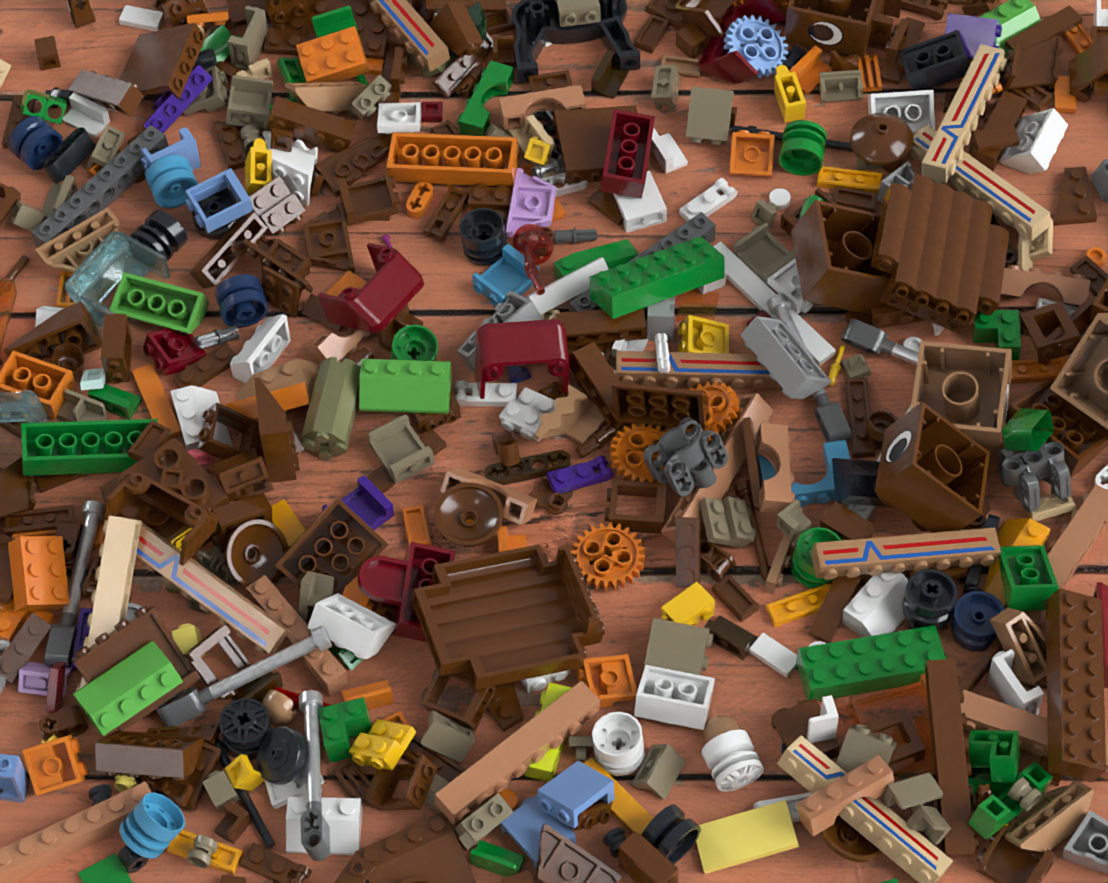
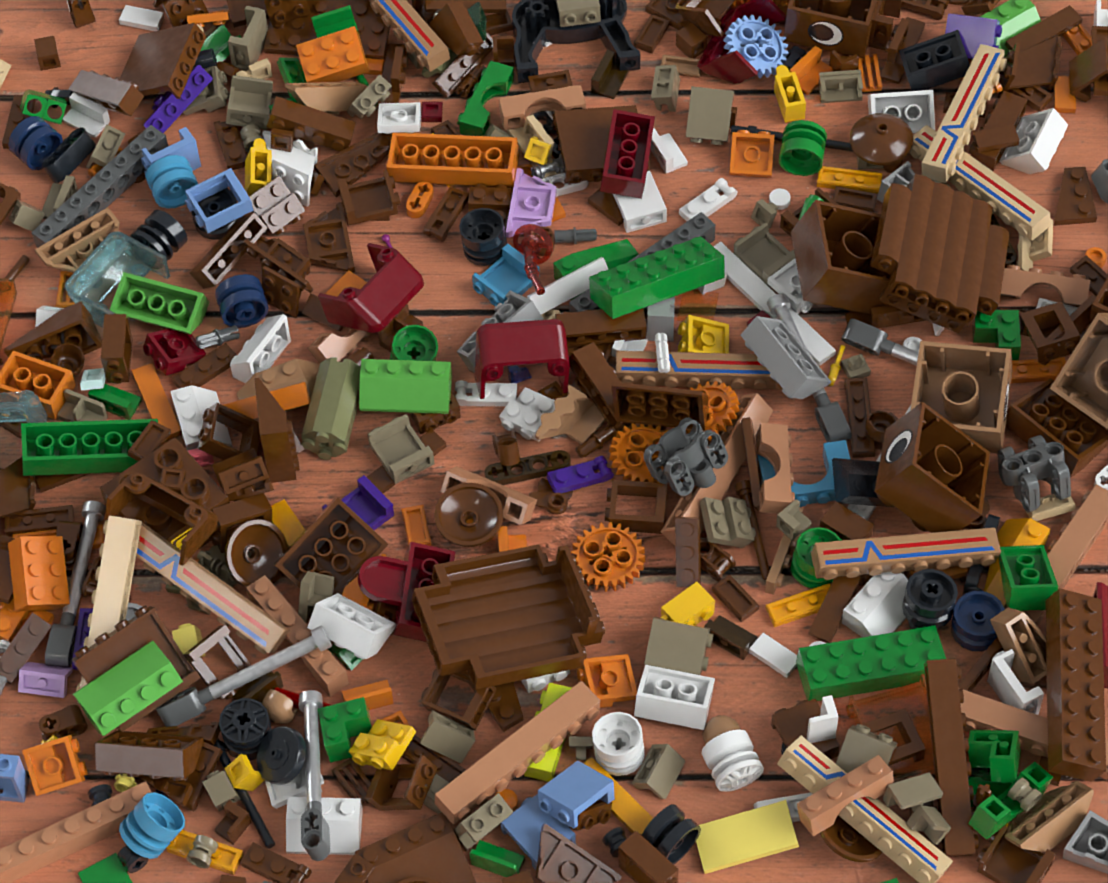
(55, 687): dark red tile -> none
(1022, 430): green piece -> none

